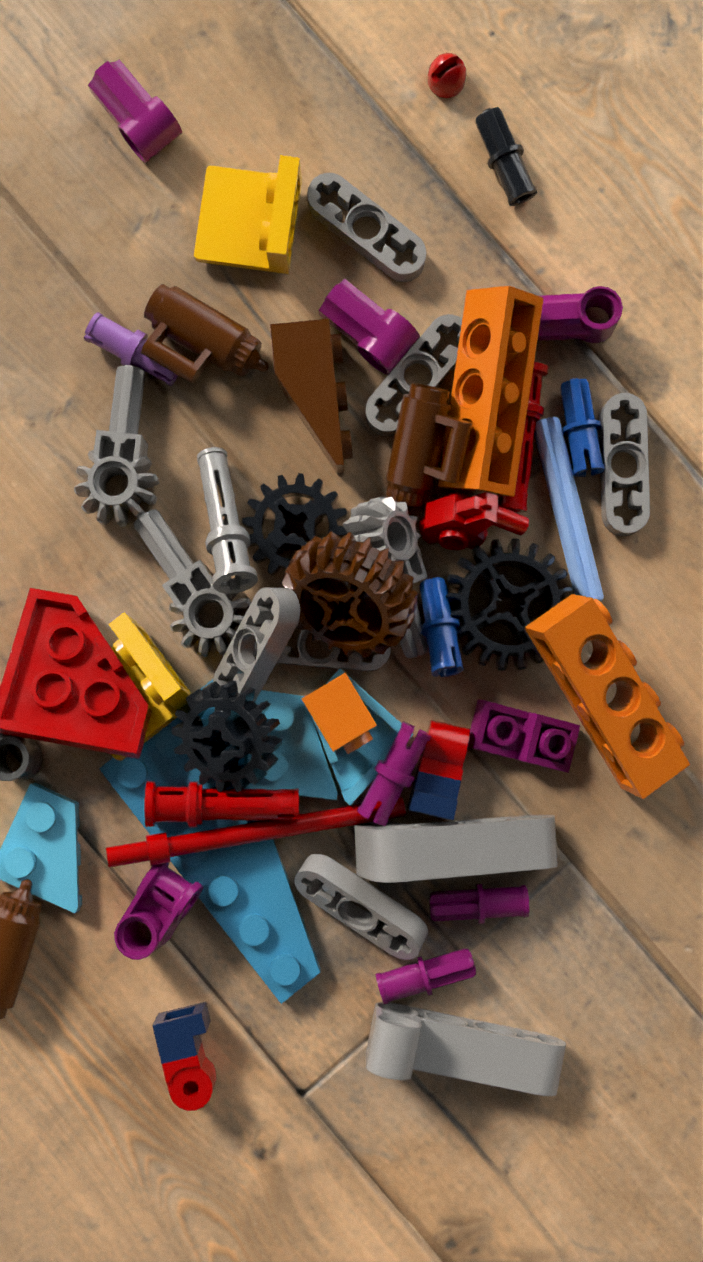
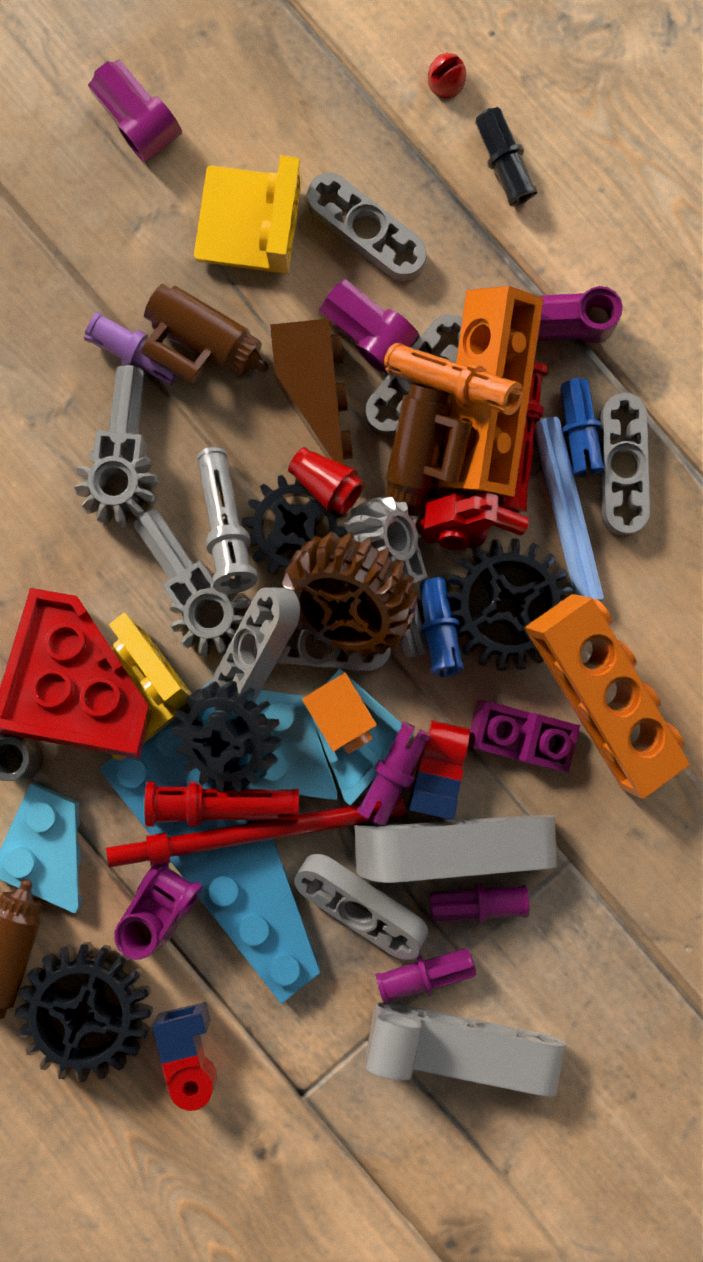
(63, 1006): none -> black gear
(328, 481): none -> red cone
(468, 383): none -> orange pin

